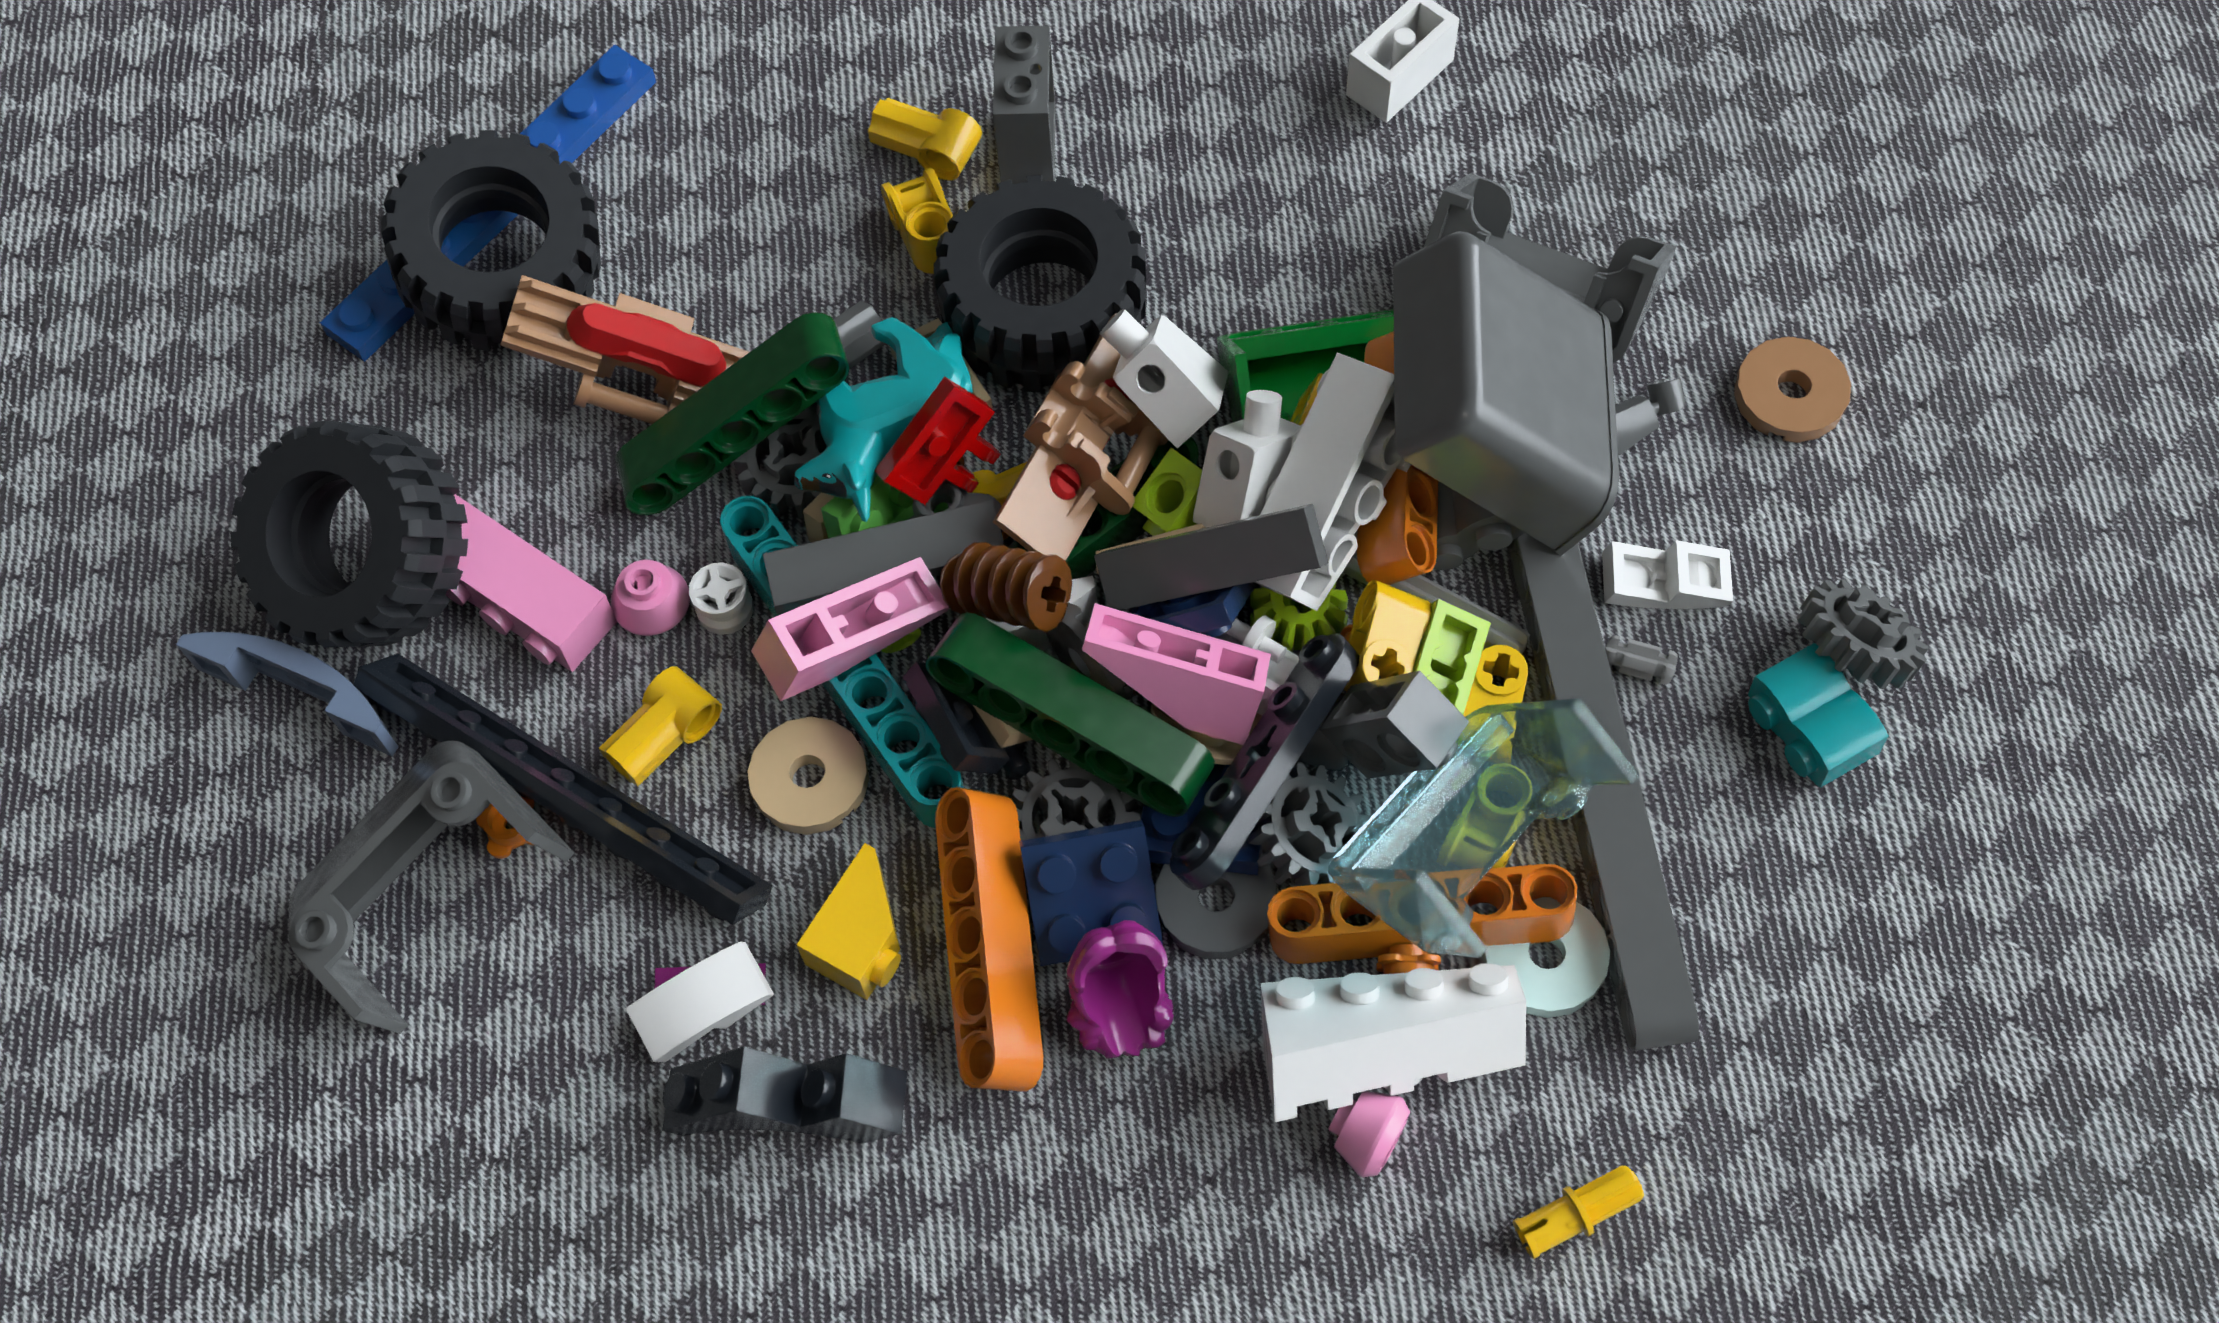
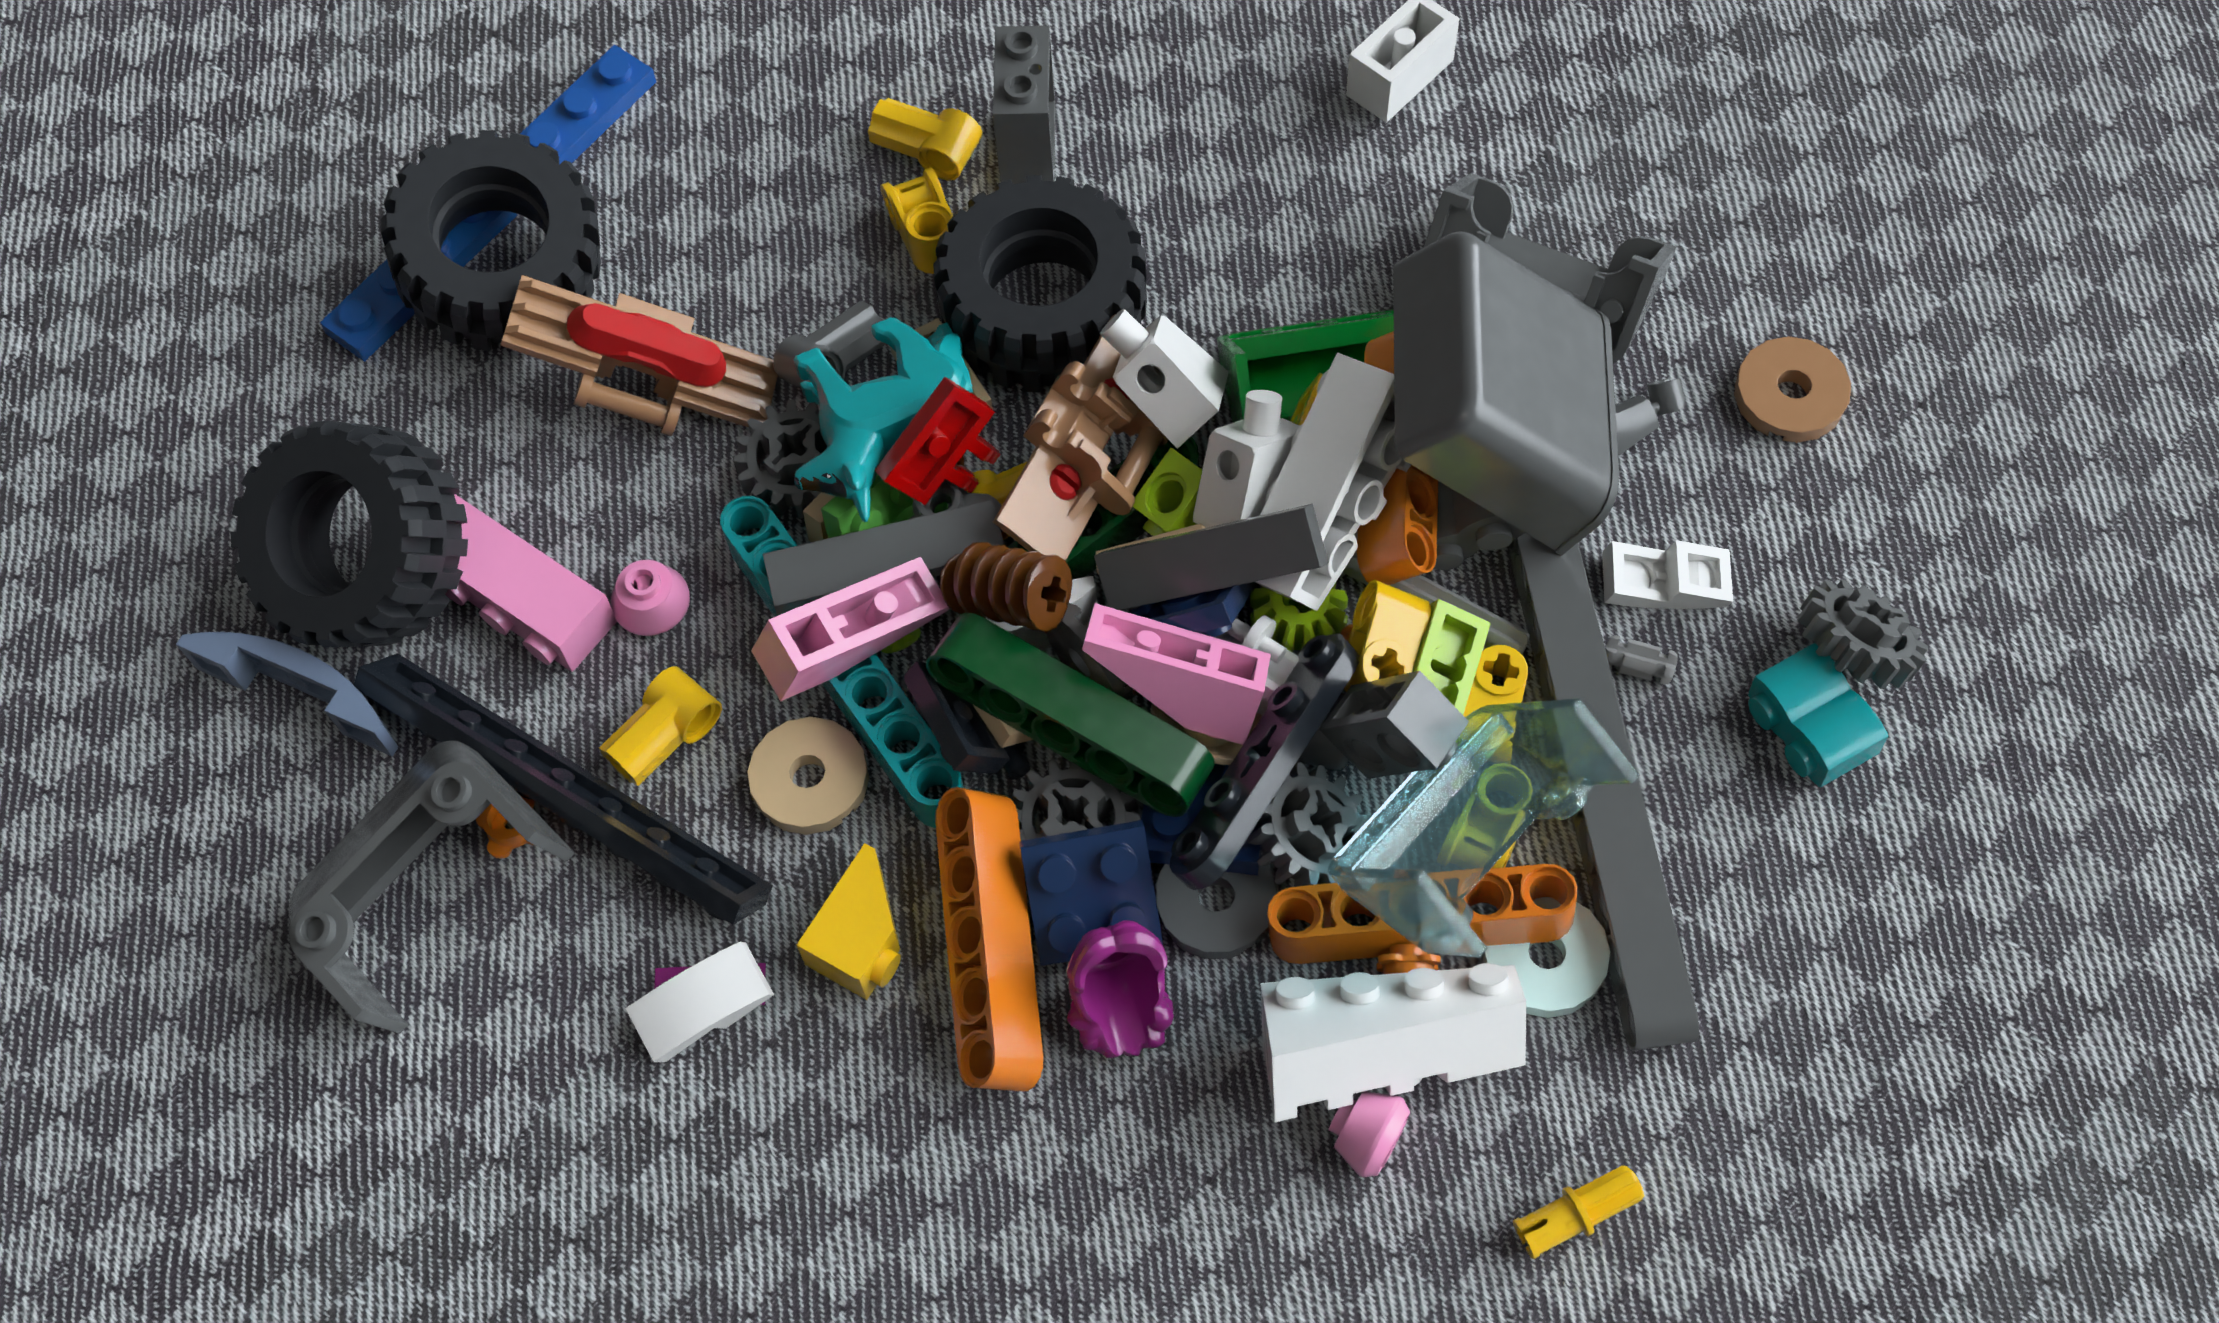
(713, 586): white wheel -> none
(732, 413): dark green beam -> none
(762, 1091): black arch -> none

